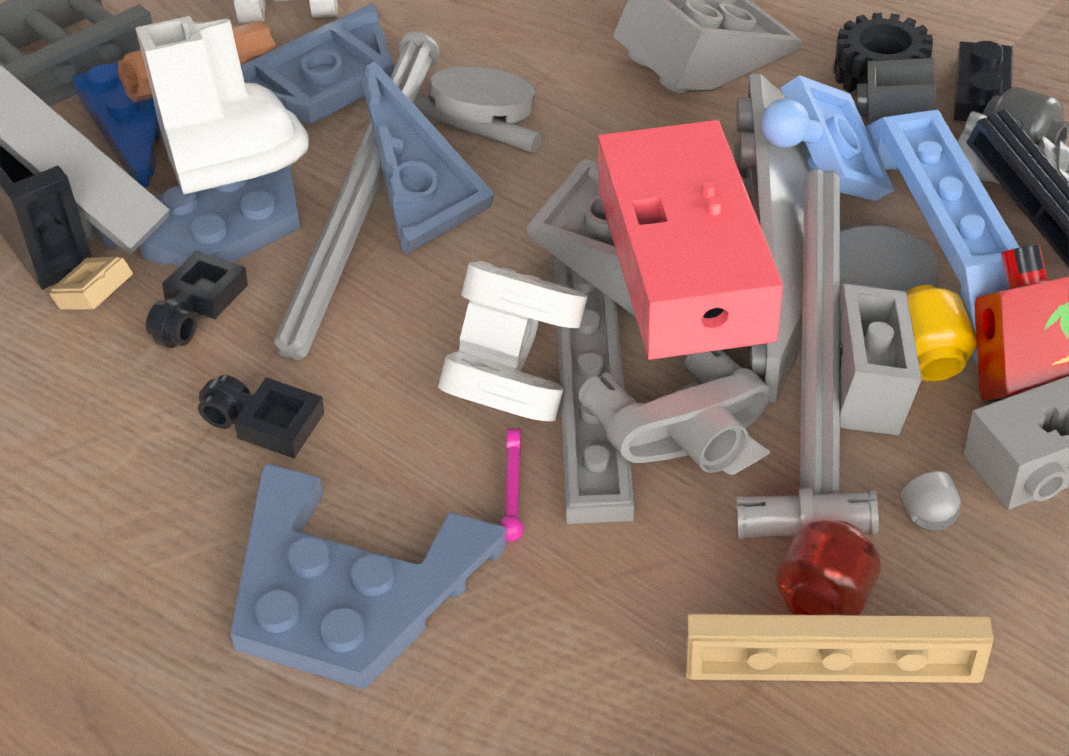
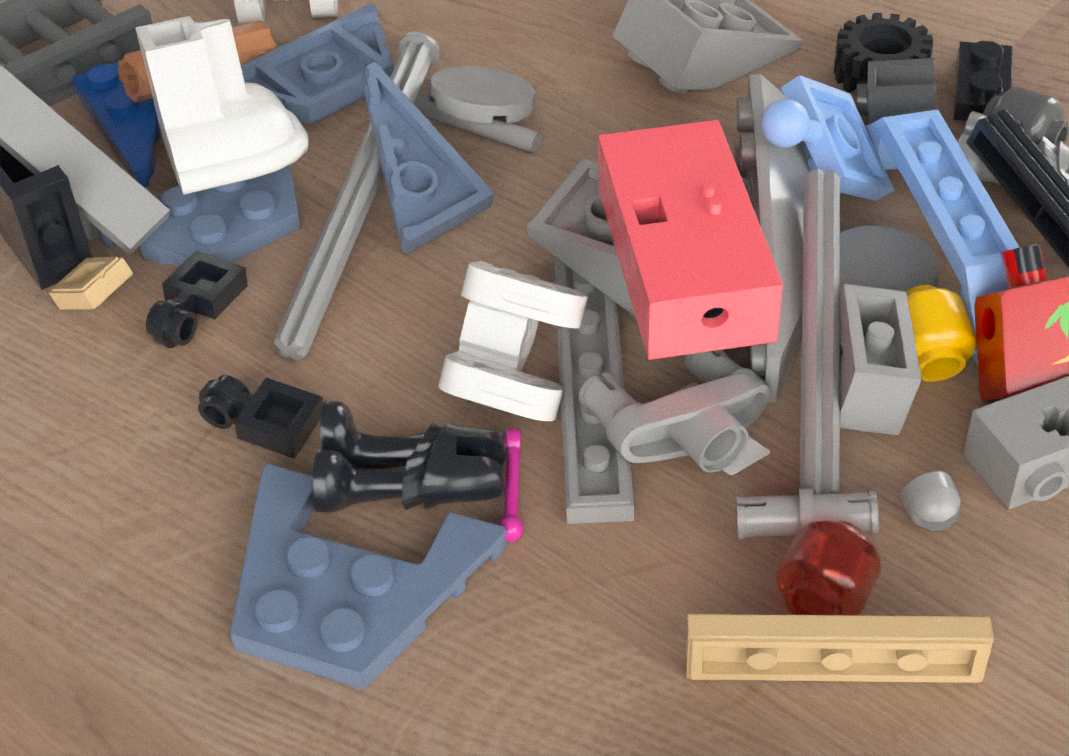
(439, 464): none -> black piece

